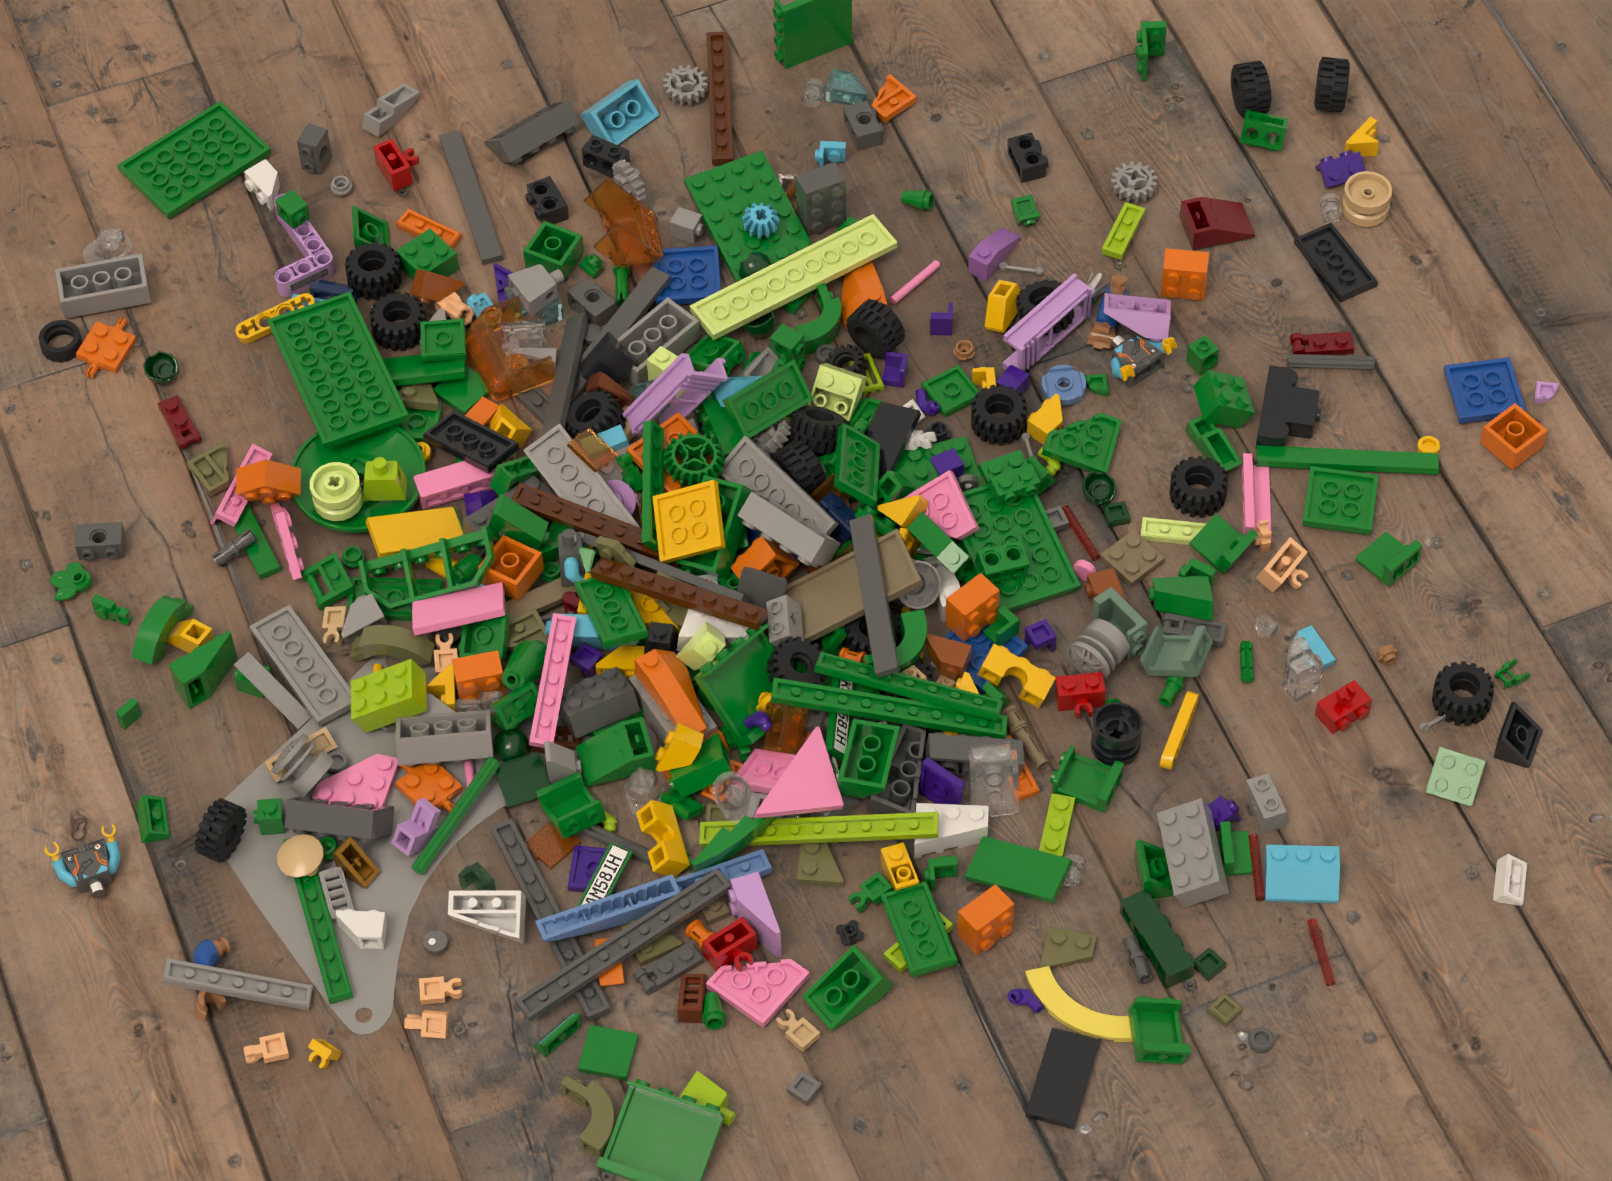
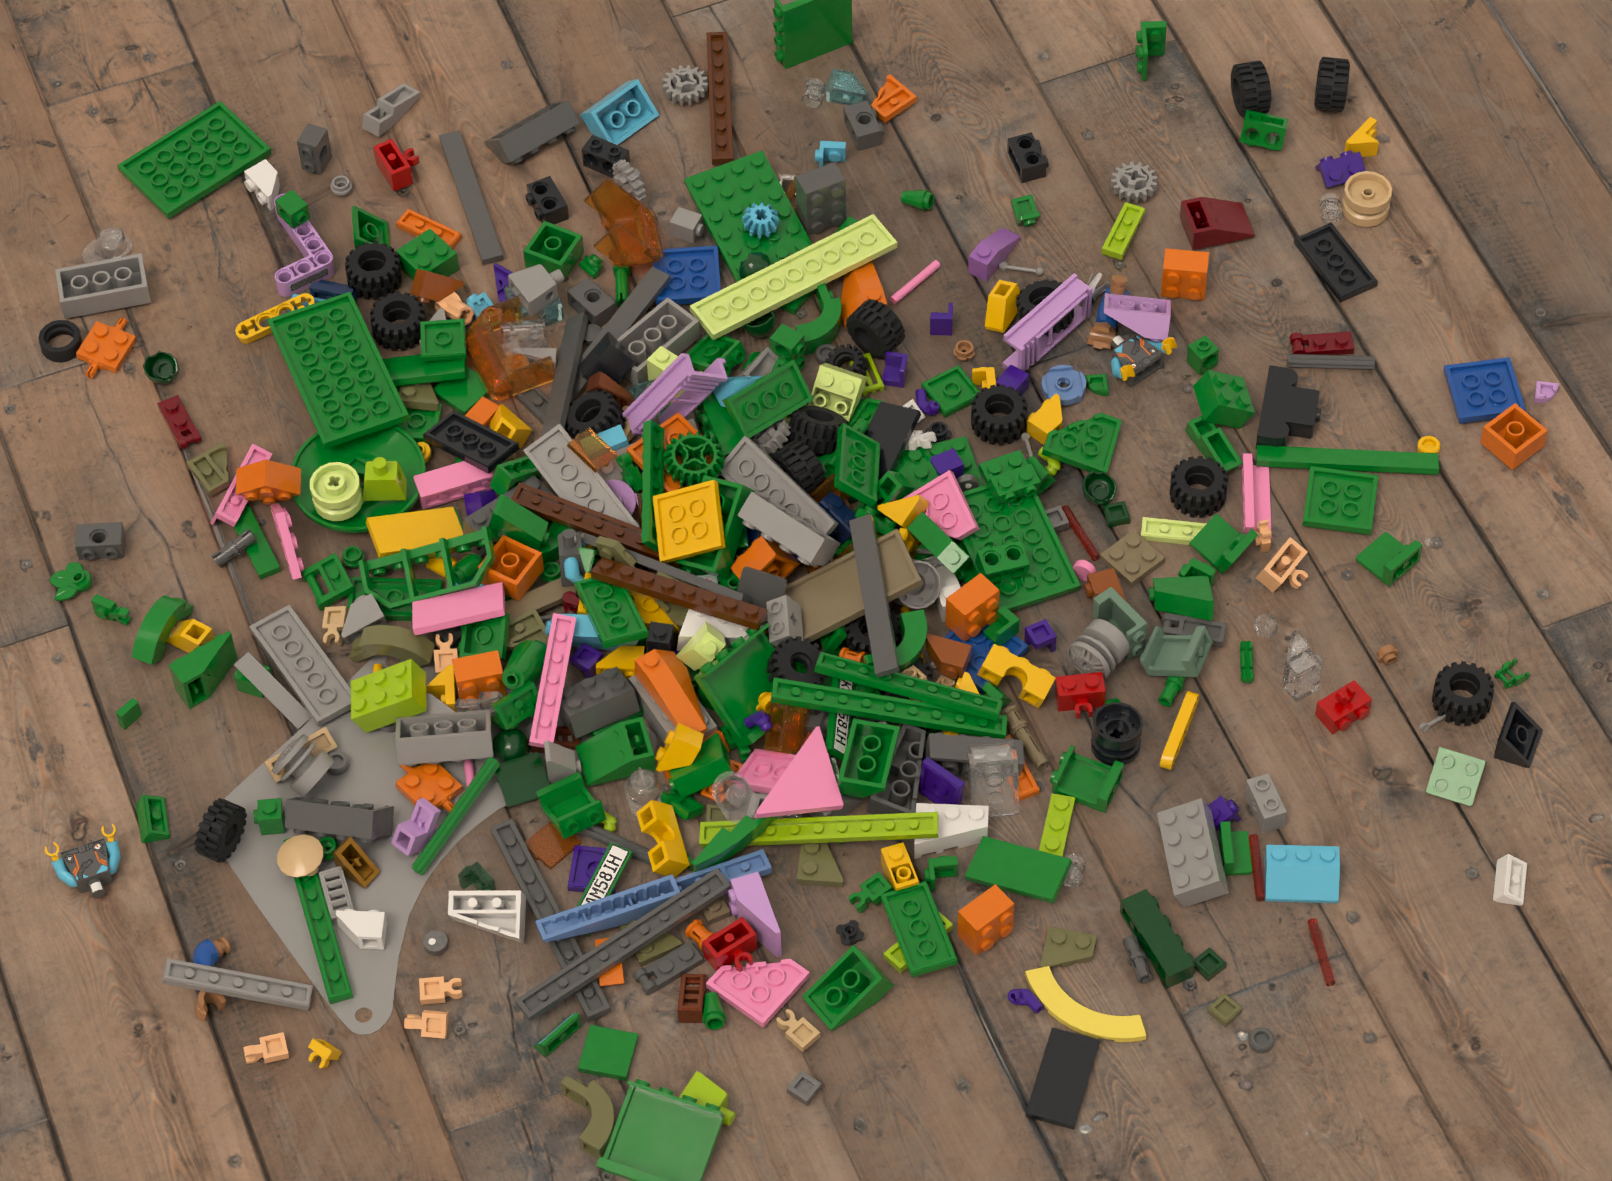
(361, 783): bright pink plate -> none
(1152, 869): green slope -> none
(1157, 1031): green panel -> none
(1317, 646): medium azure tile -> none

